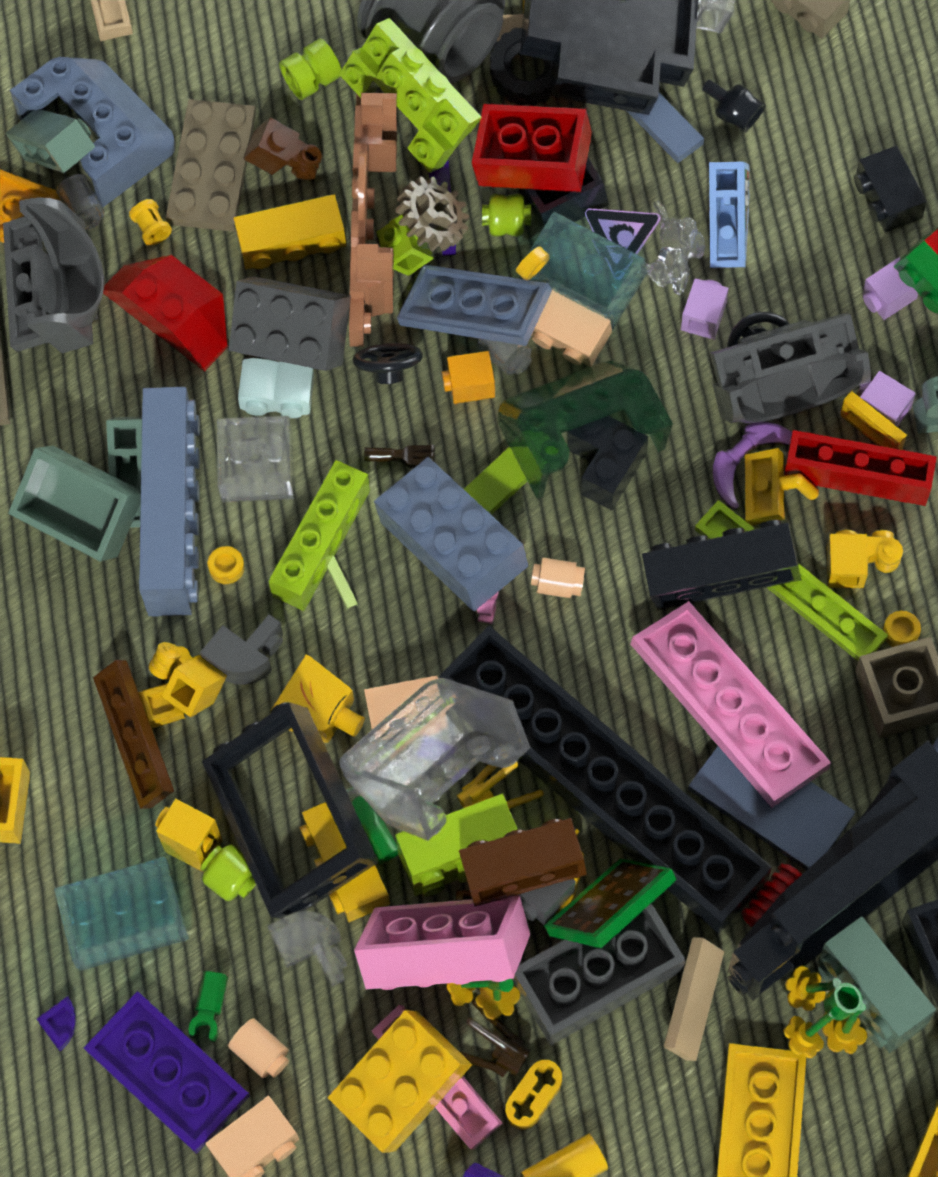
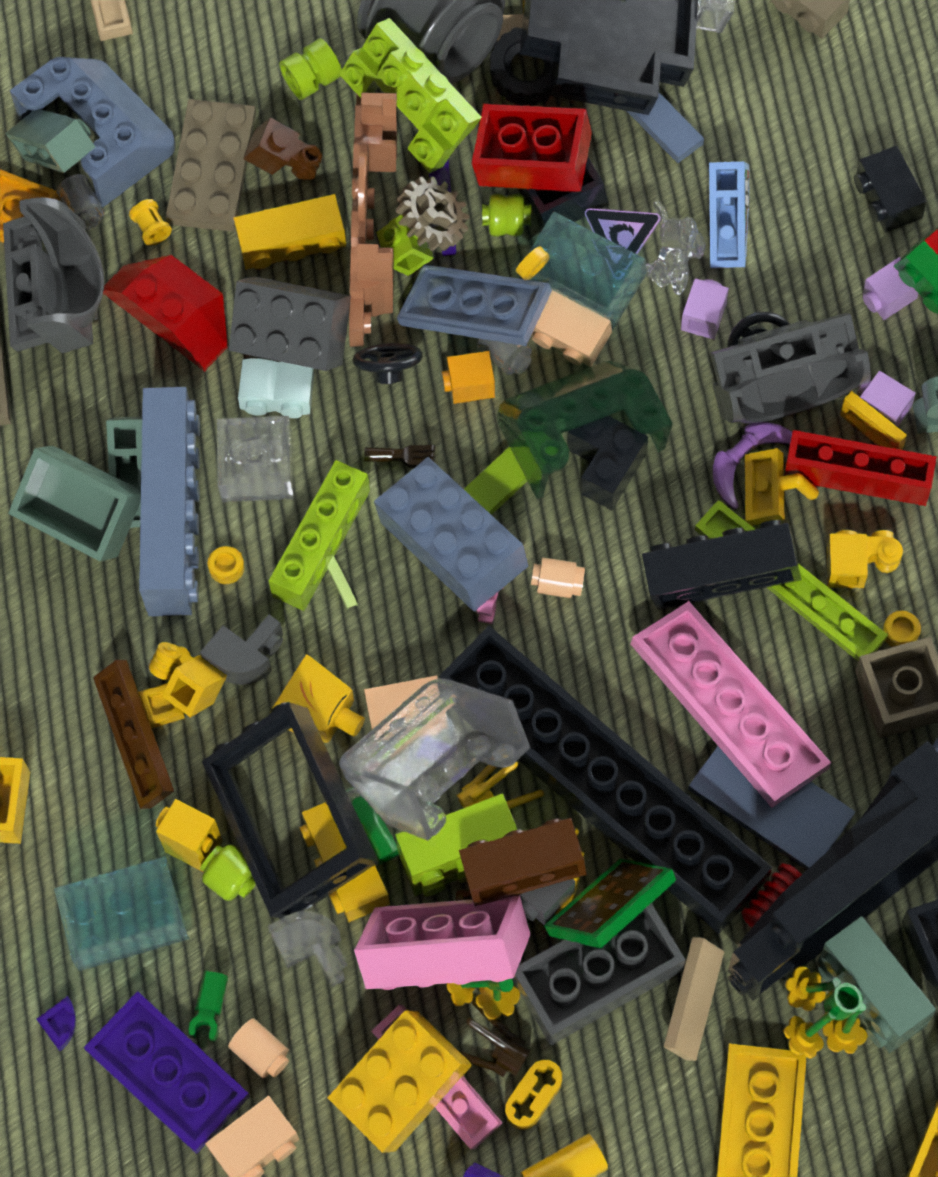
(735, 105): black piece -> none

